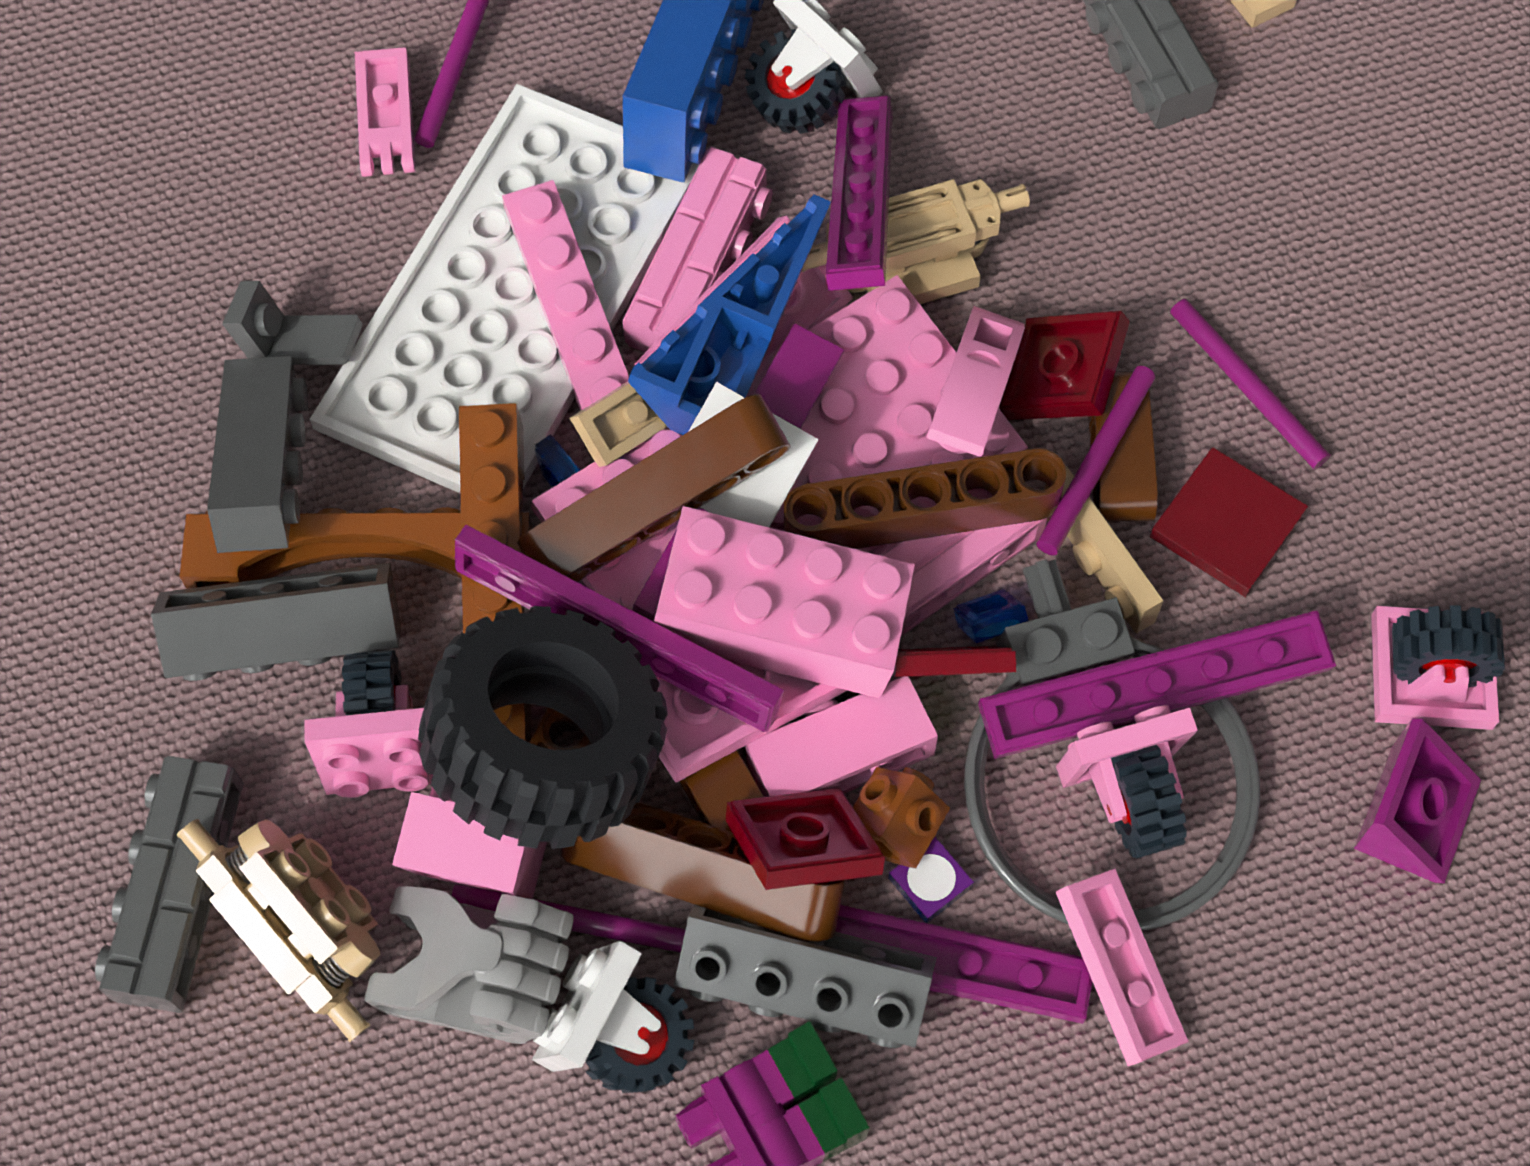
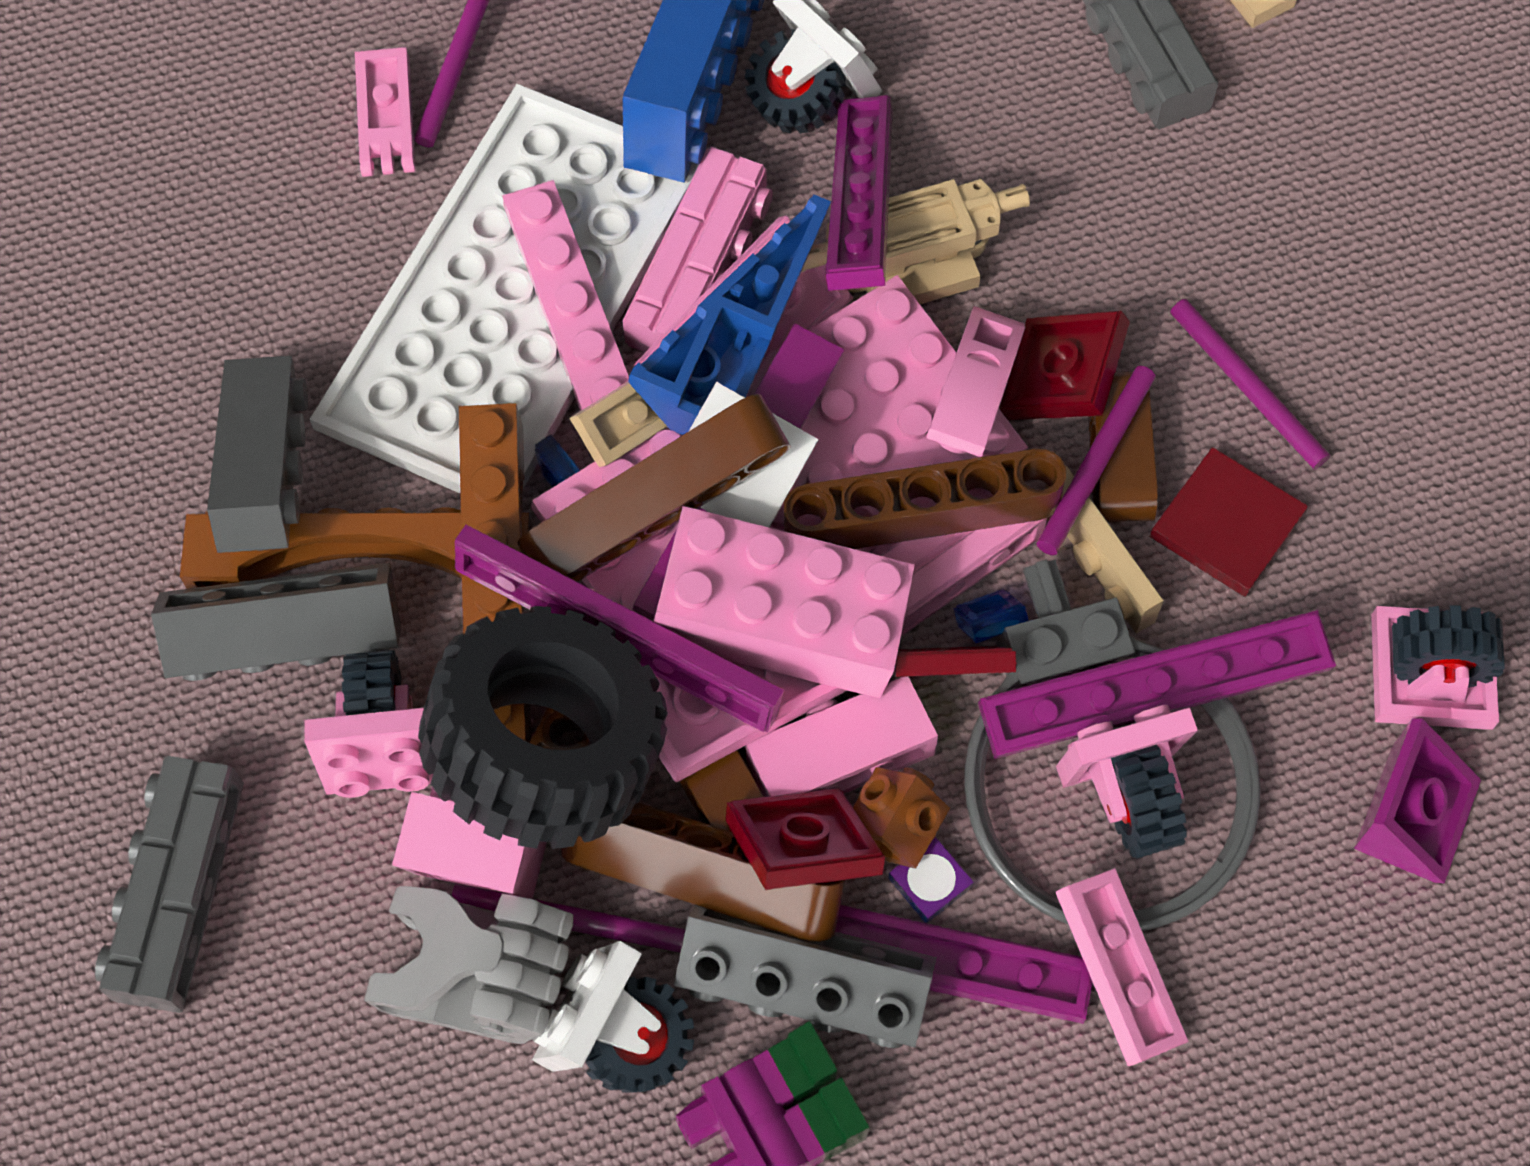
(265, 332): dark grey bracket -> none
(291, 914): tan piece -> none

